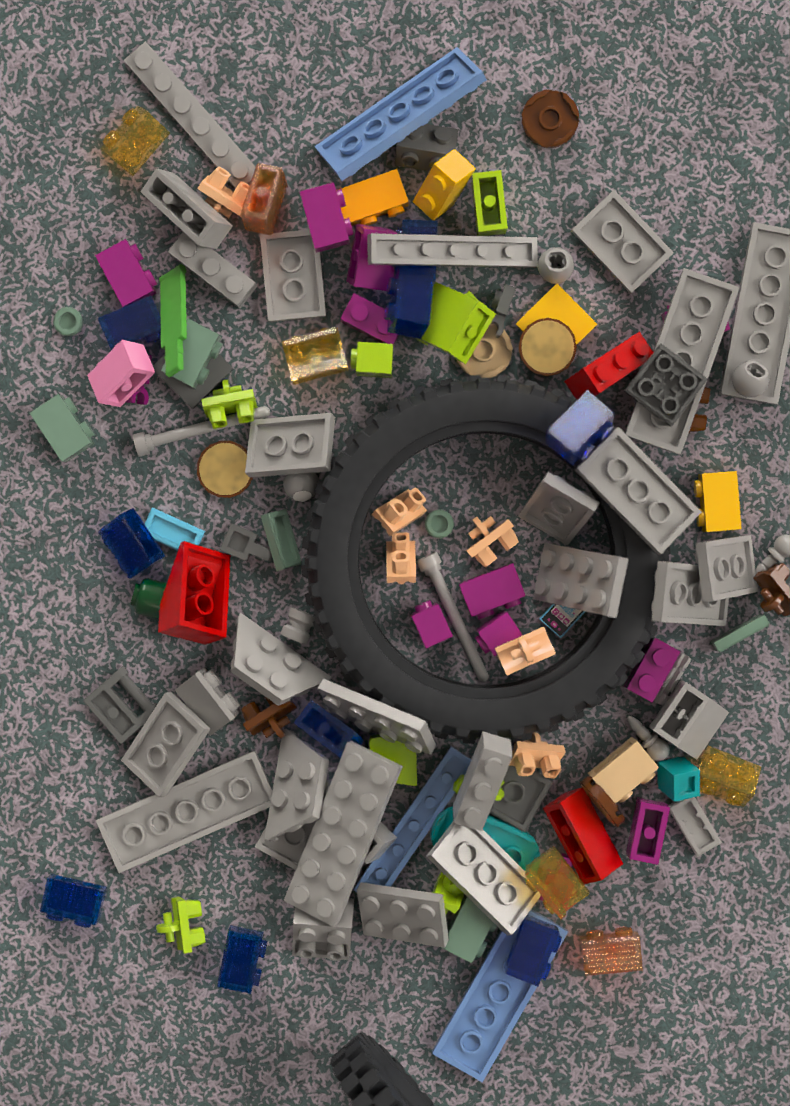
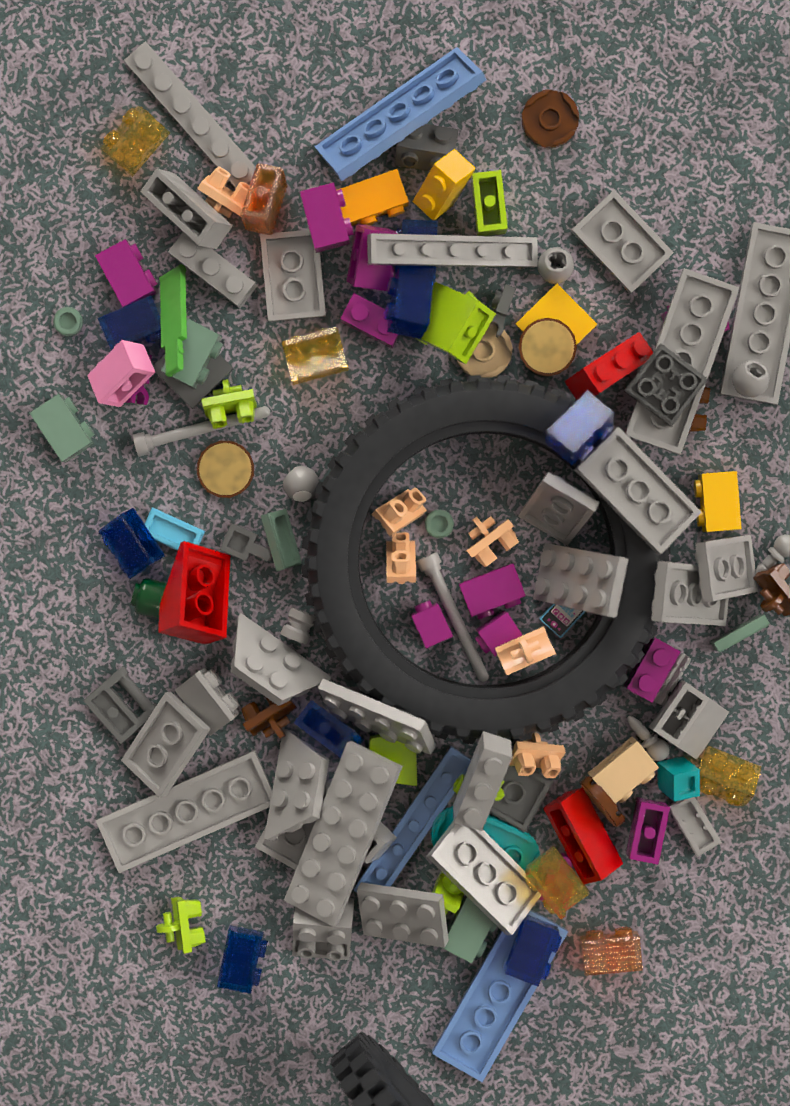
(73, 900): clear blue brick -> none
(290, 445): light grey plate -> none
(372, 359): lime brick -> none

